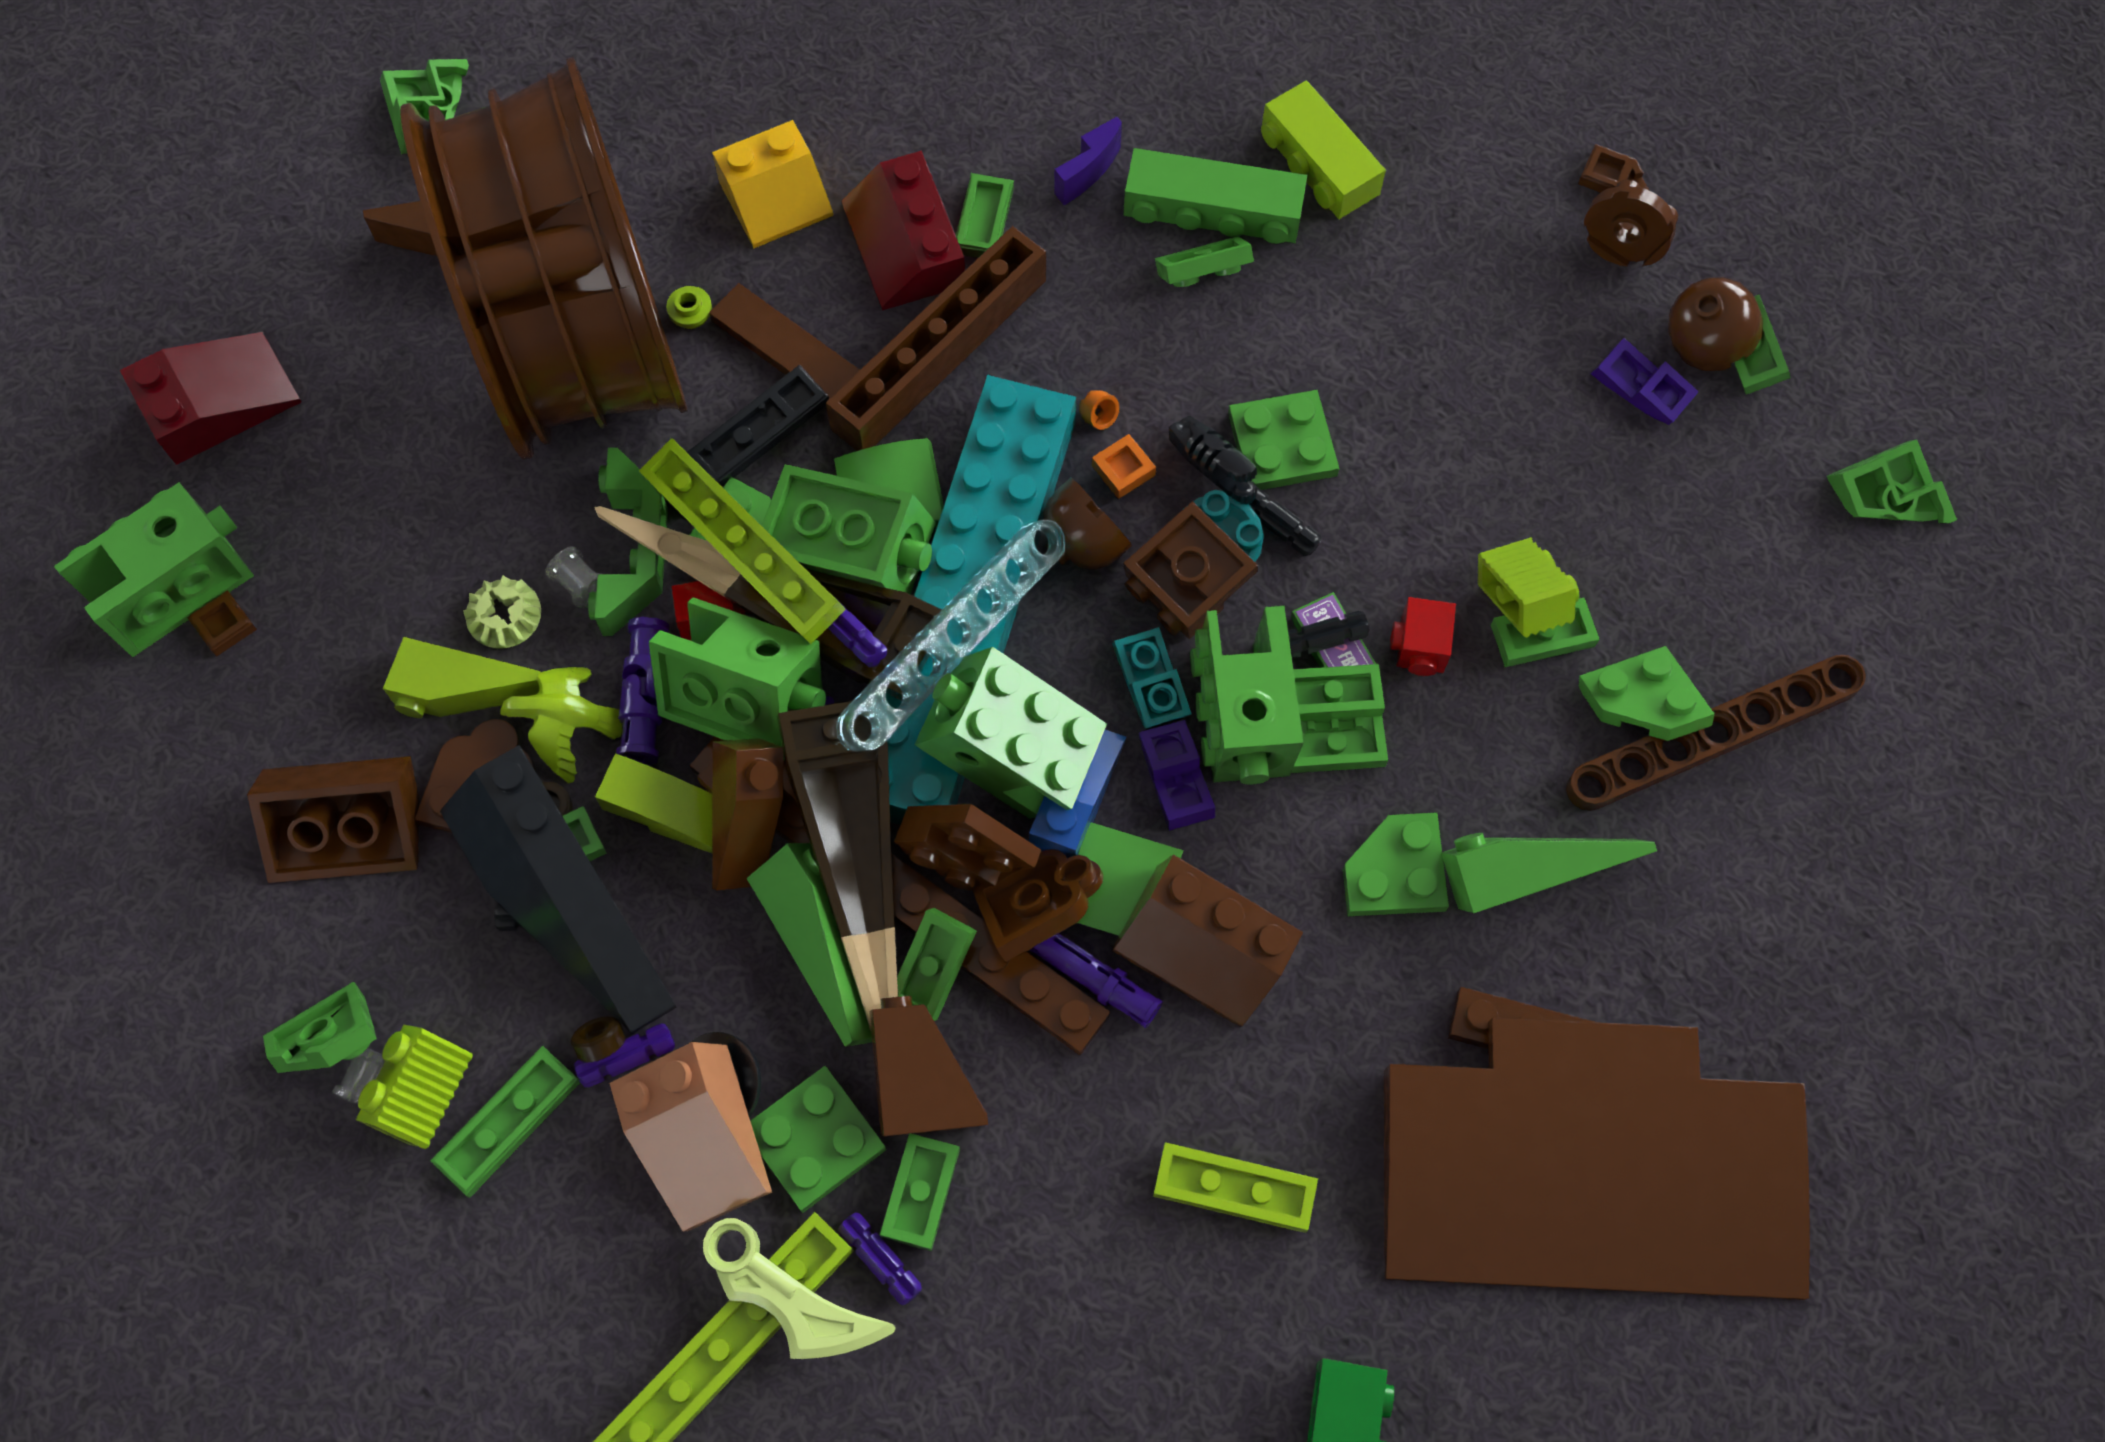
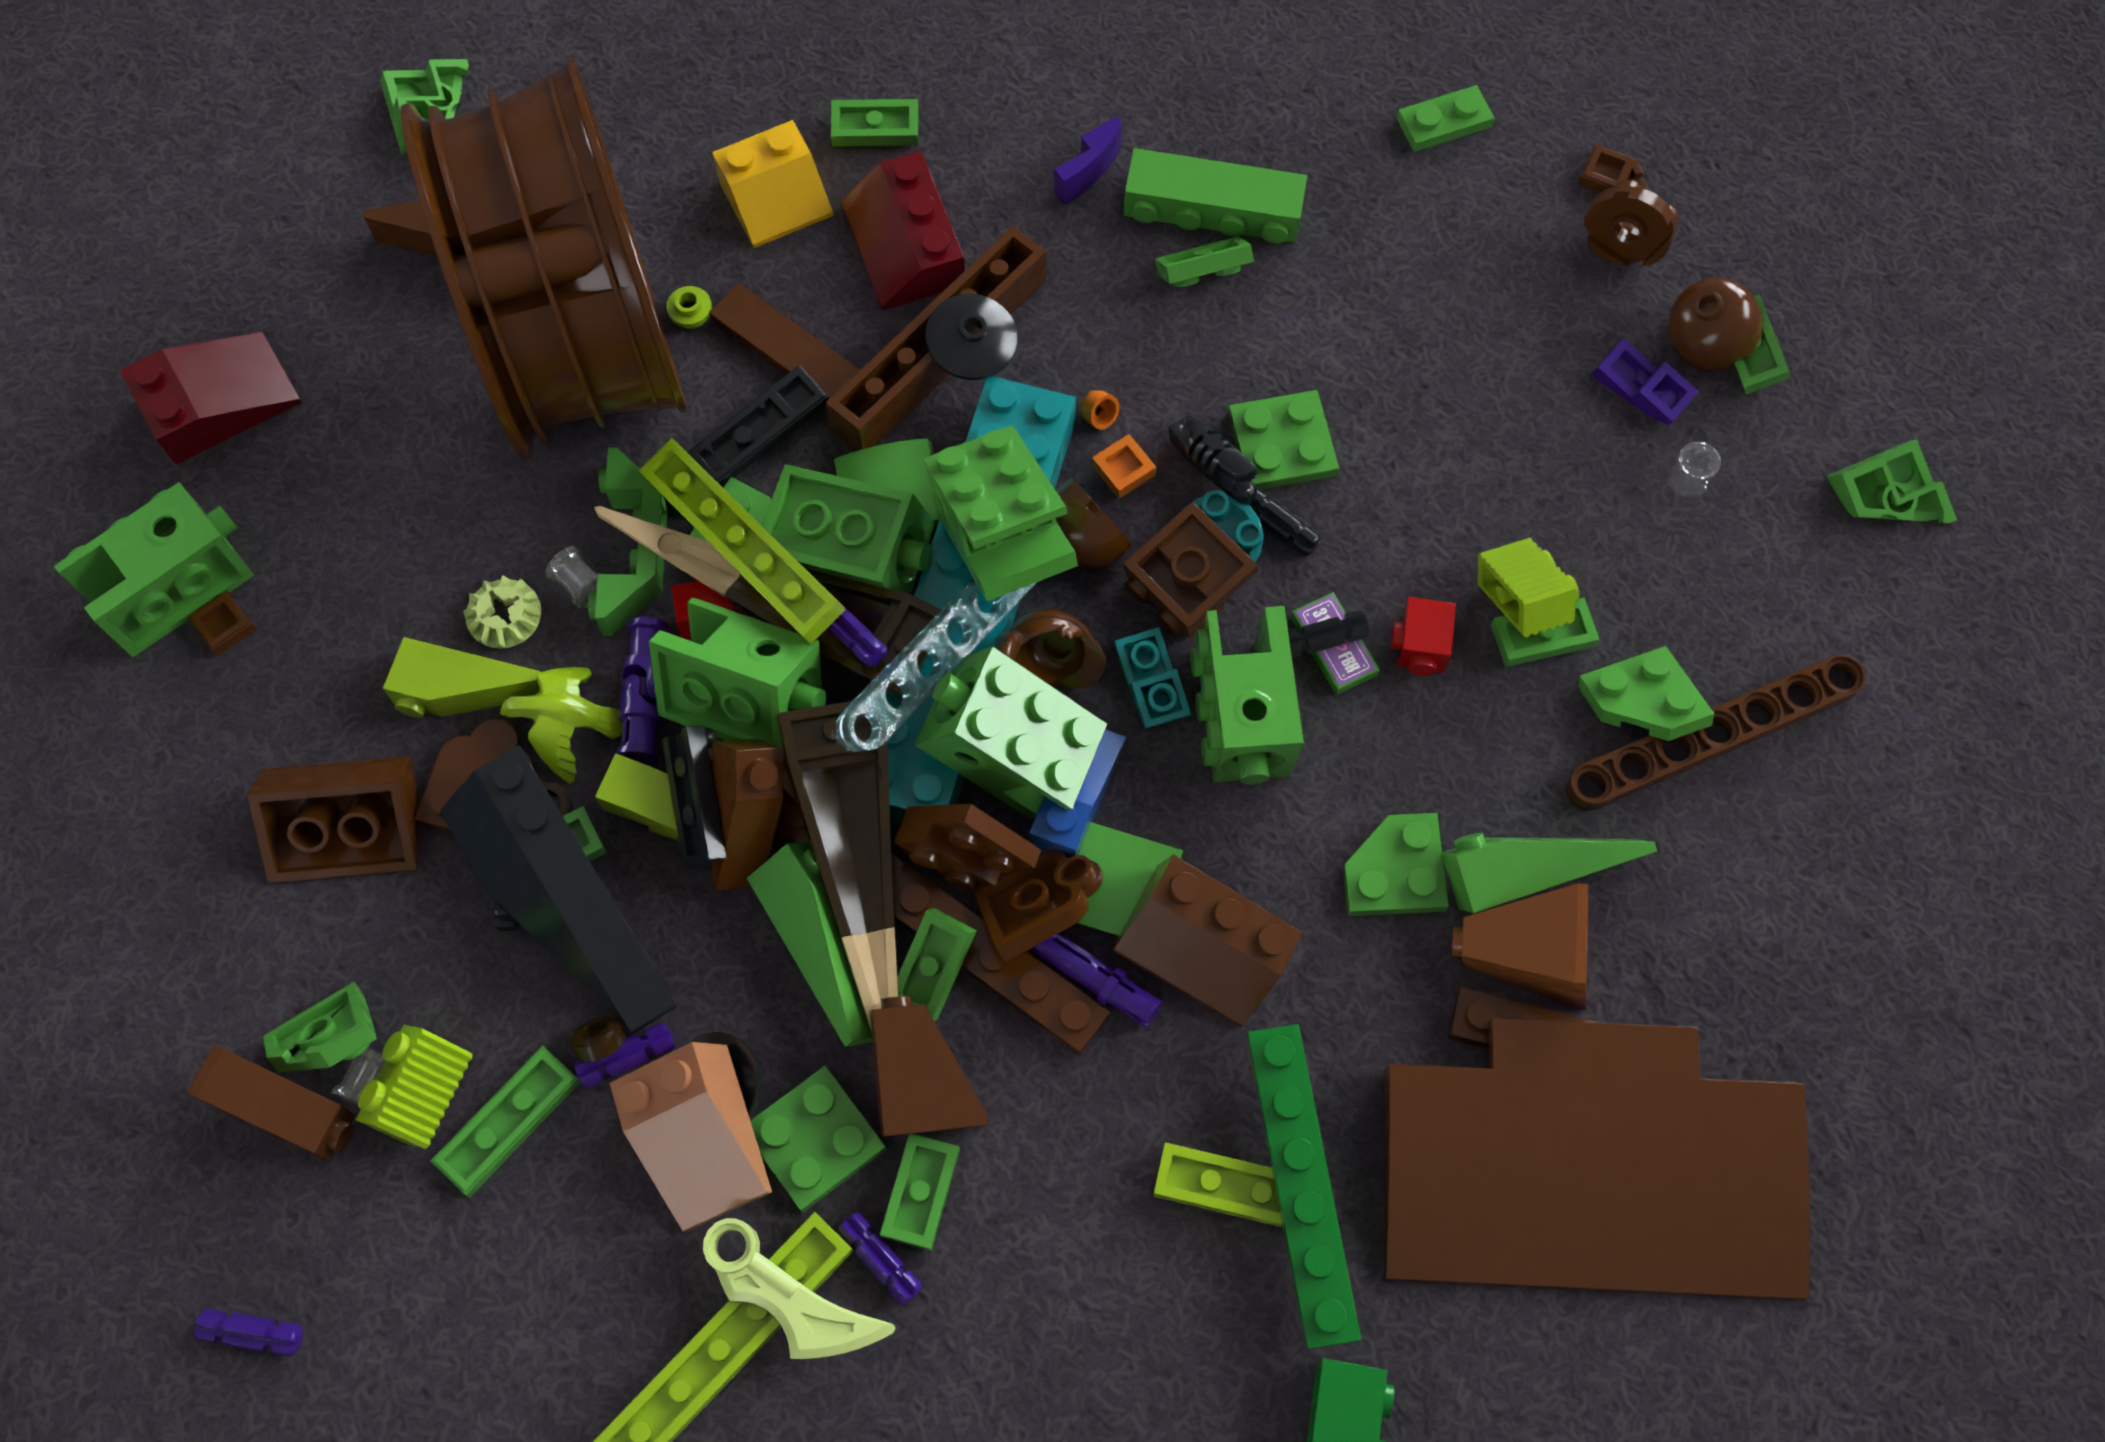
(248, 1332): none -> dark purple axle
(272, 1103): none -> reddish brown slope
(694, 796): none -> black hinge
(874, 122): none -> bright green plate
(969, 354): none -> black dish
(983, 213): bright green tile -> none
(1000, 512): none -> bright green torso
(1054, 649): none -> reddish brown piece
(1177, 775): dark purple slope -> none
(1303, 1188): none -> green plate
(1323, 149): lime brick -> none
(1341, 718): bright green slope -> none
(1445, 118): none -> bright green plate
(1532, 944): none -> dark orange slope
(1694, 469): none -> clear bush

